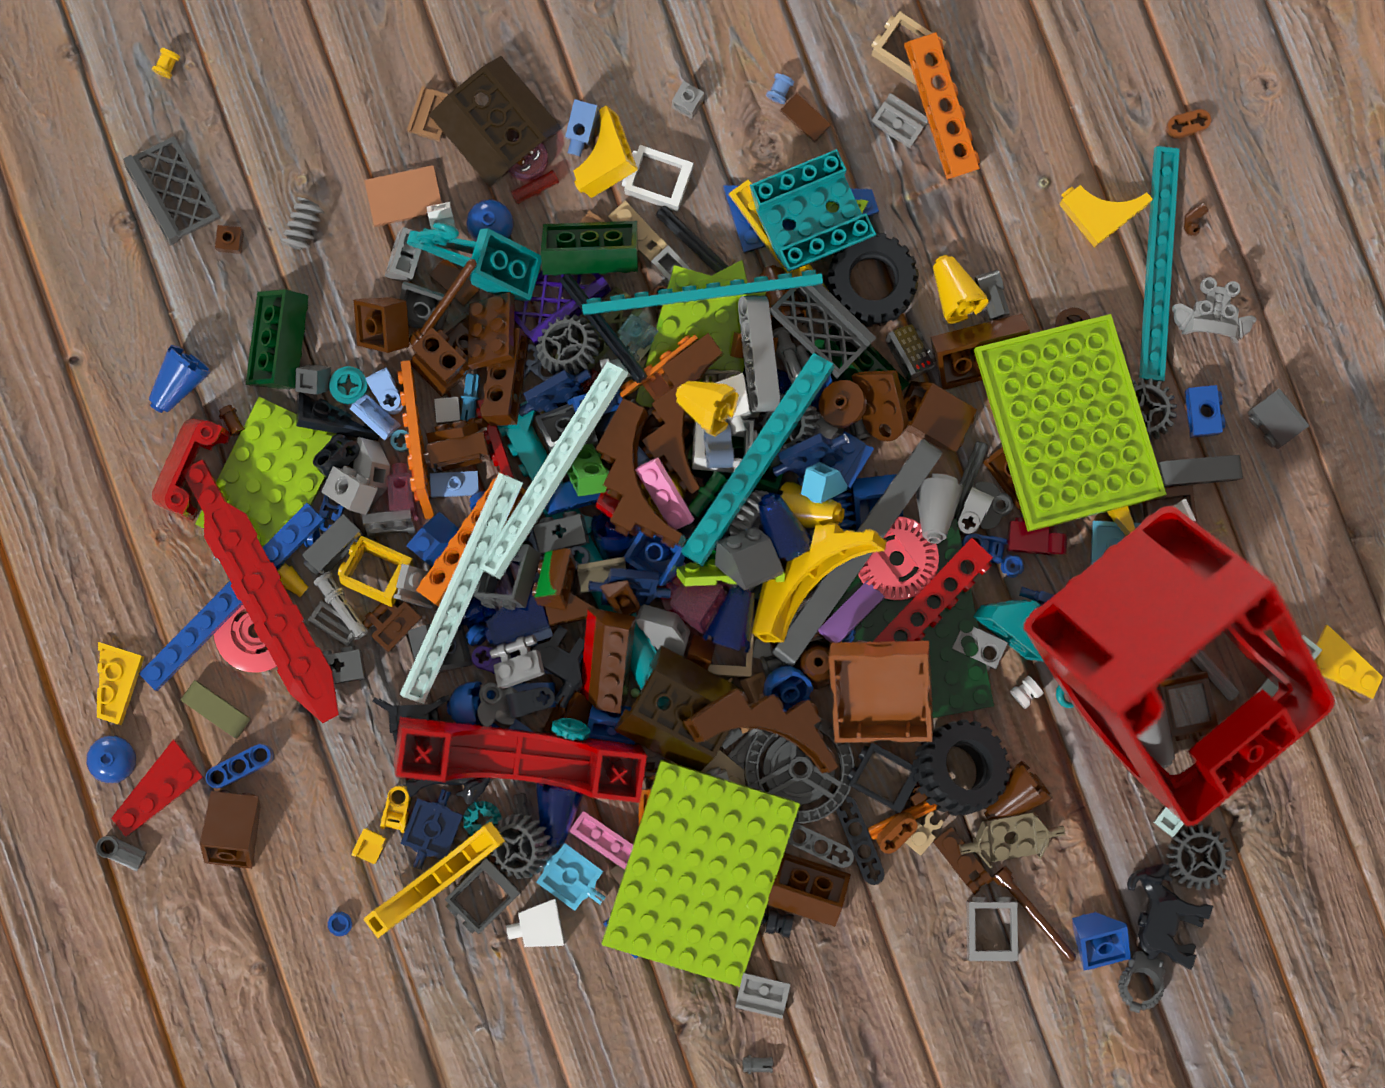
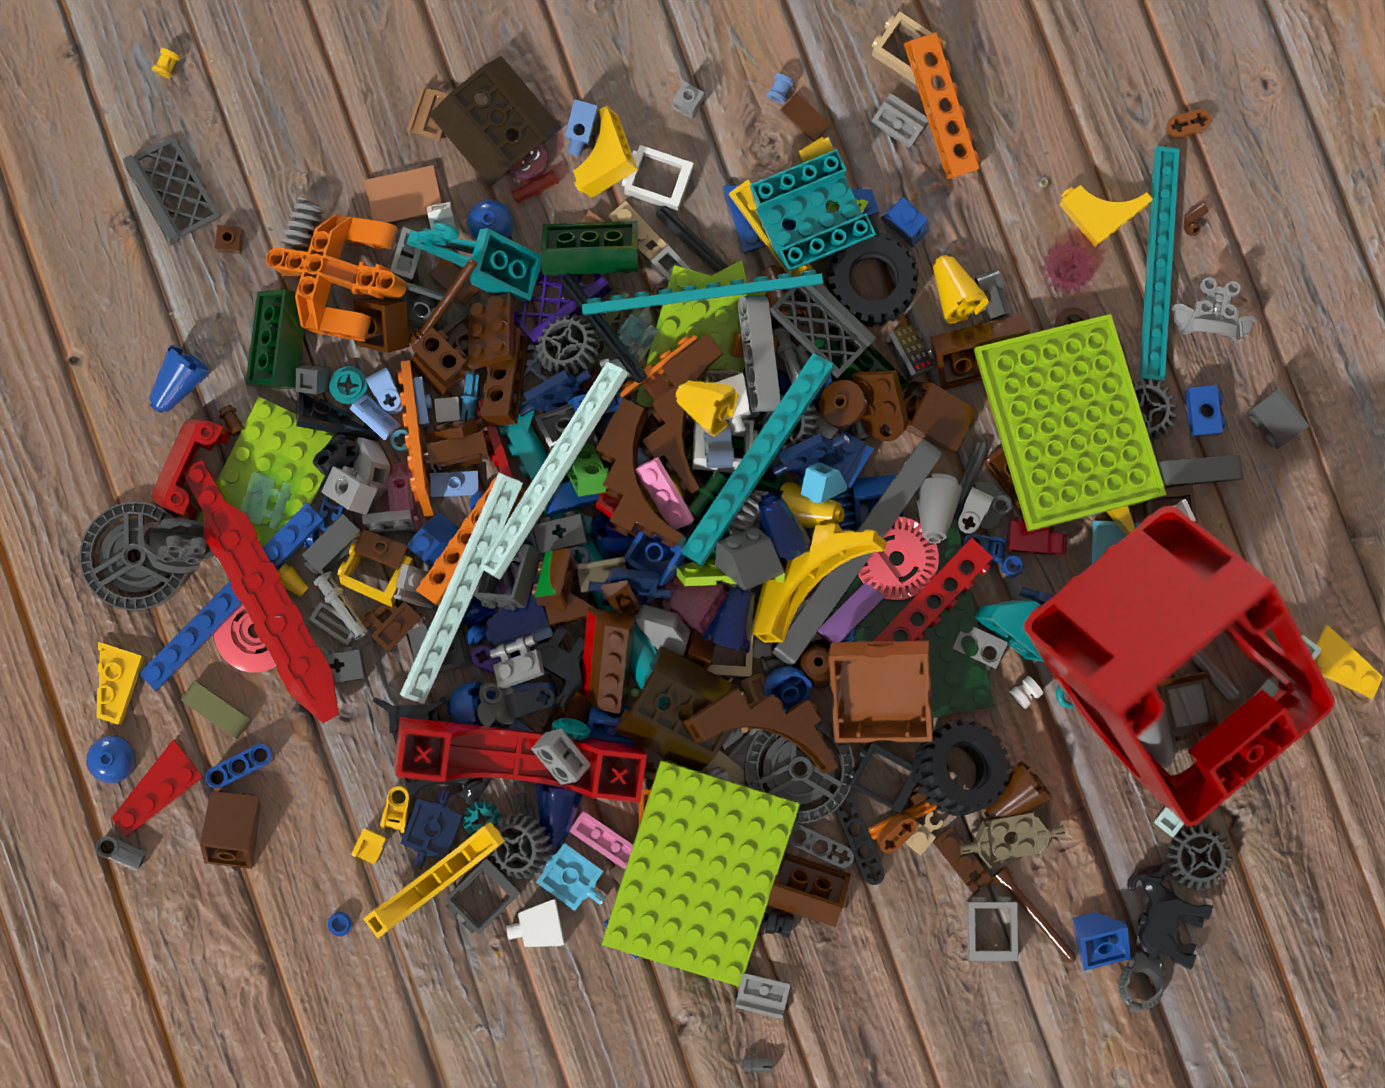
(116, 562): none -> dark grey piece
(174, 546): none -> dark grey piece
(258, 498): none -> clear light blue plate
(322, 267): none -> orange piece
(380, 549): none -> reddish brown plate
(423, 402): none -> light blue plate
(561, 756): none -> light grey brick
(816, 149): none -> yellow cone
(906, 221): none -> blue torso
(1077, 270): none -> clear pink gear

